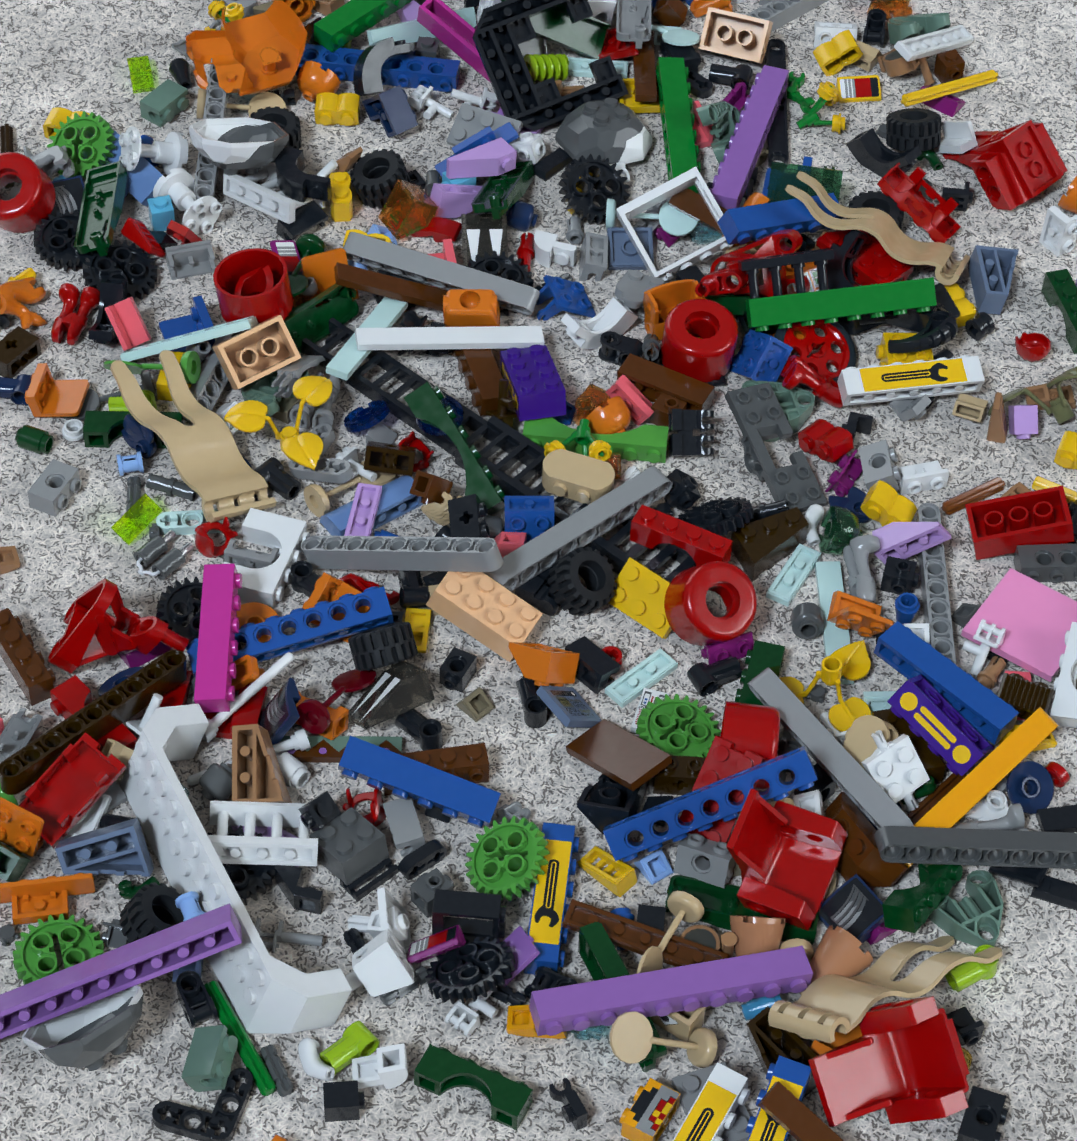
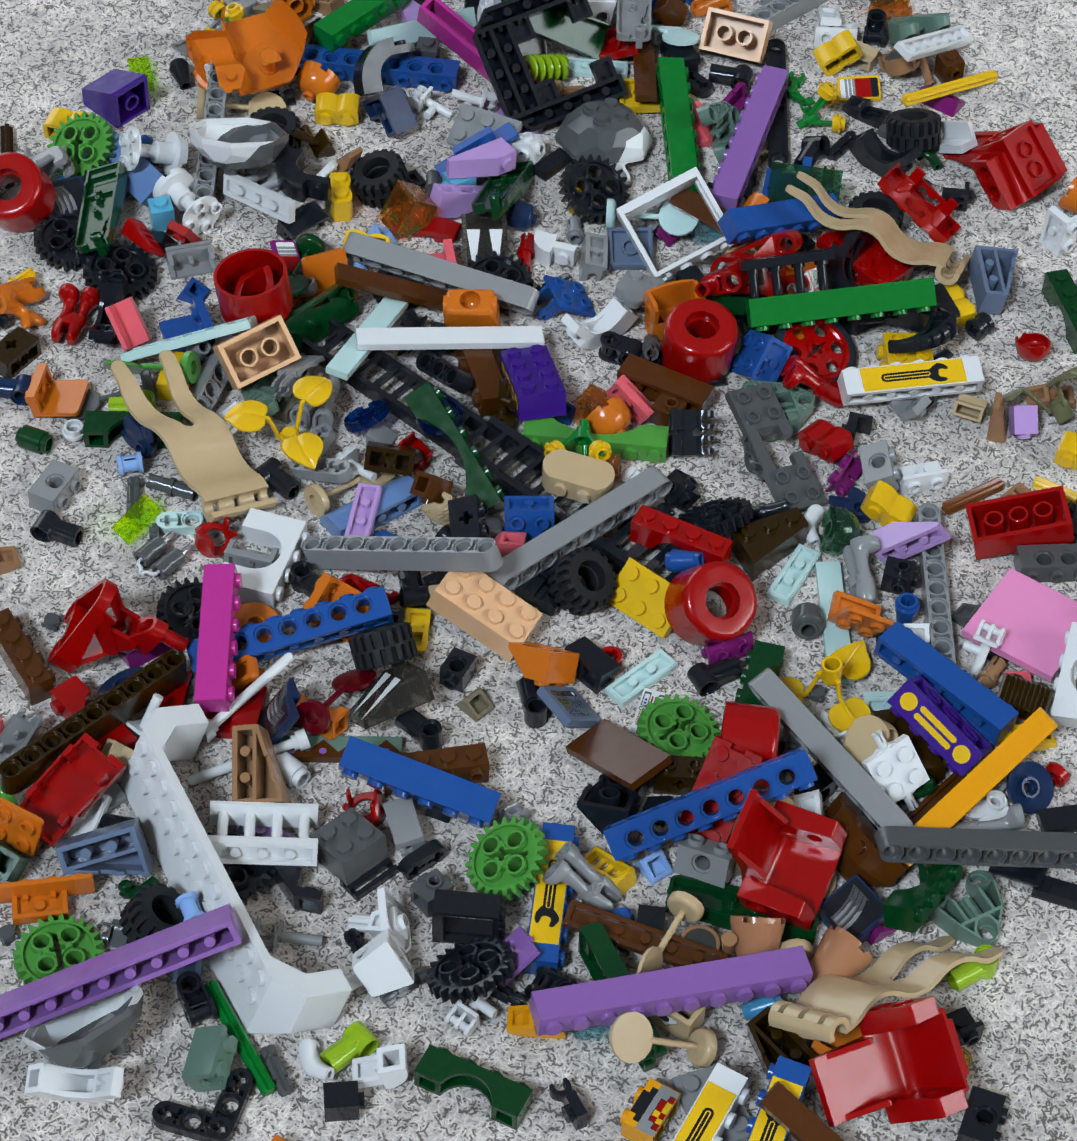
(51, 527): none -> black piece
(52, 621): none -> dark grey piece
(74, 1084): none -> white arch
(118, 96): none -> dark purple slope
(164, 103): sand green brick -> none
(192, 289): none -> blue slope
(217, 782): dark grey head -> none
(319, 144): none -> dark brown arm
(319, 812): black bracket -> none
(436, 944): slope -> none
(444, 372): none -> black beam
(597, 894): none -> light grey piece
(680, 560): none -> blue cone
(813, 147): none -> black piece
(829, 16): none -> white tile
(840, 146): none -> black axle
(862, 110): none -> black slope

